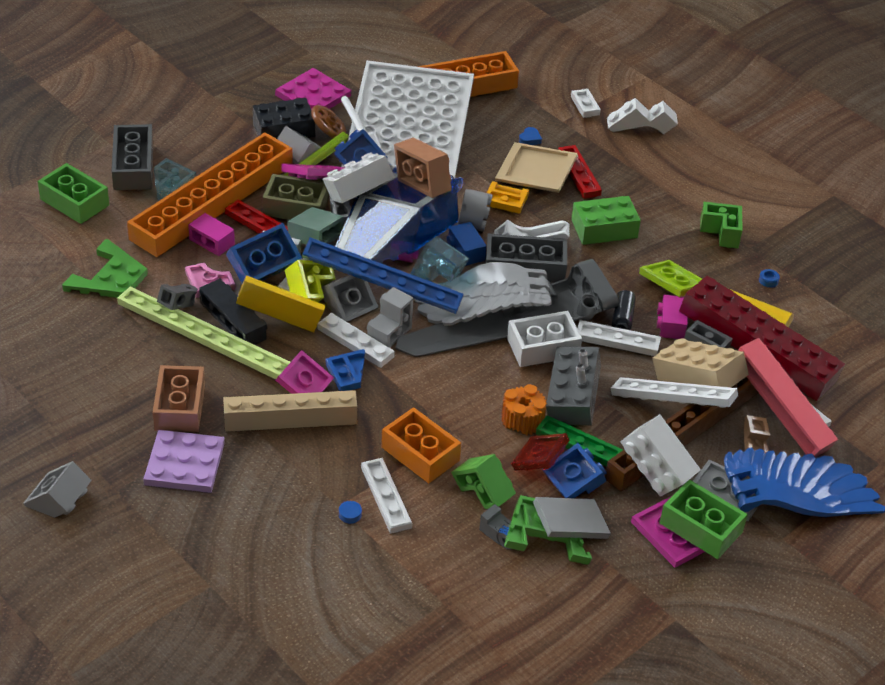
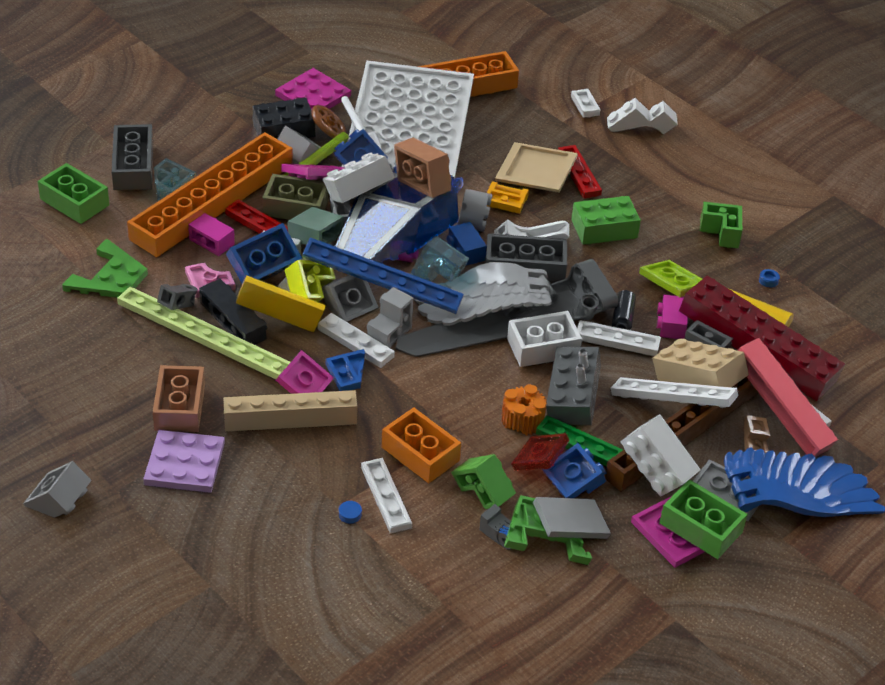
(530, 137): blue tile -> none

